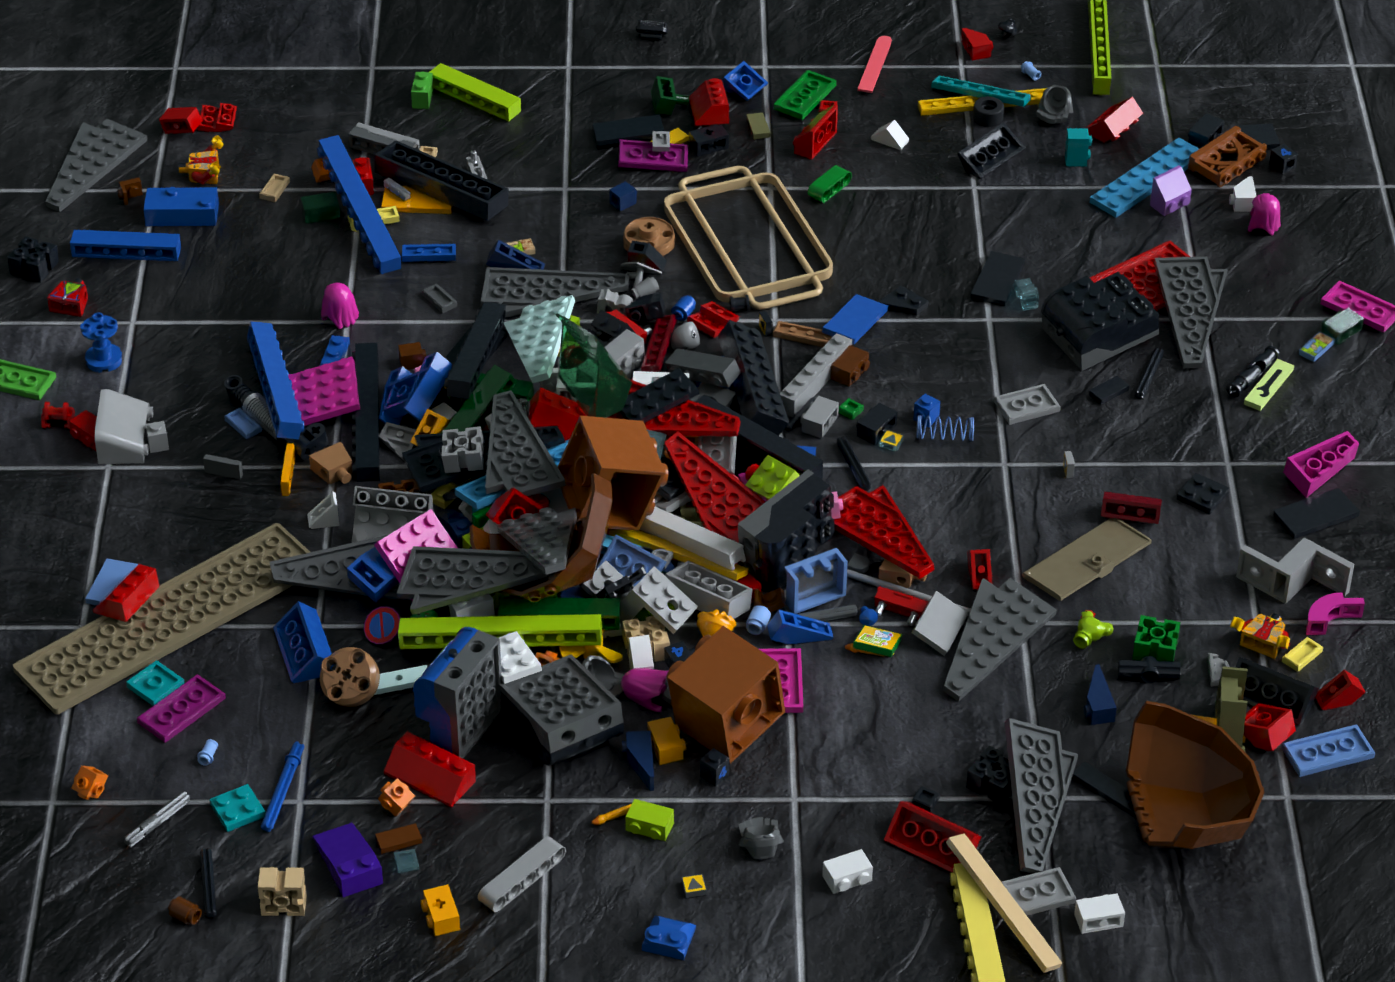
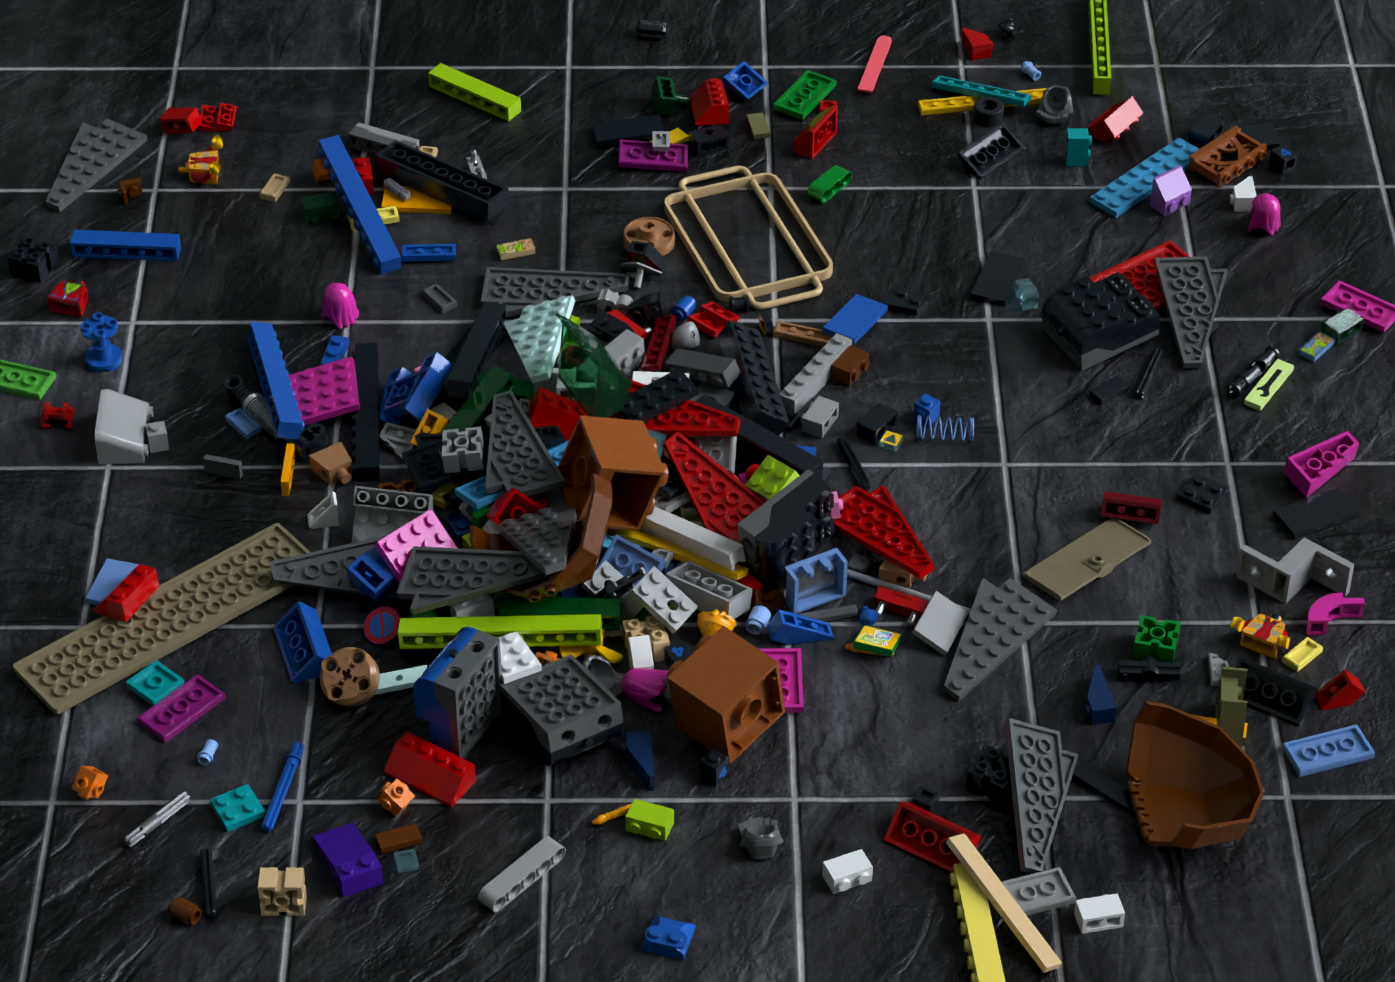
(83, 428): red brick -> none
(181, 206): blue brick -> none
(411, 355): reddish brown brick -> none
(422, 90): bright green brick -> none
(441, 910): light orange brick -> none
(506, 256): dark blue slope -> none
(622, 196): dark blue brick -> none
(646, 287): light grey cone -> none
(666, 740): light orange brick -> none
(694, 886): tile -> none
(850, 409): green tile -> none
(891, 135): white slope -> none
(979, 566): red slope -> none
(1027, 404): light grey tile -> none
(1068, 464): light grey tile -> none
(1090, 629): lime animal -> none
(1268, 726): red slope -> none

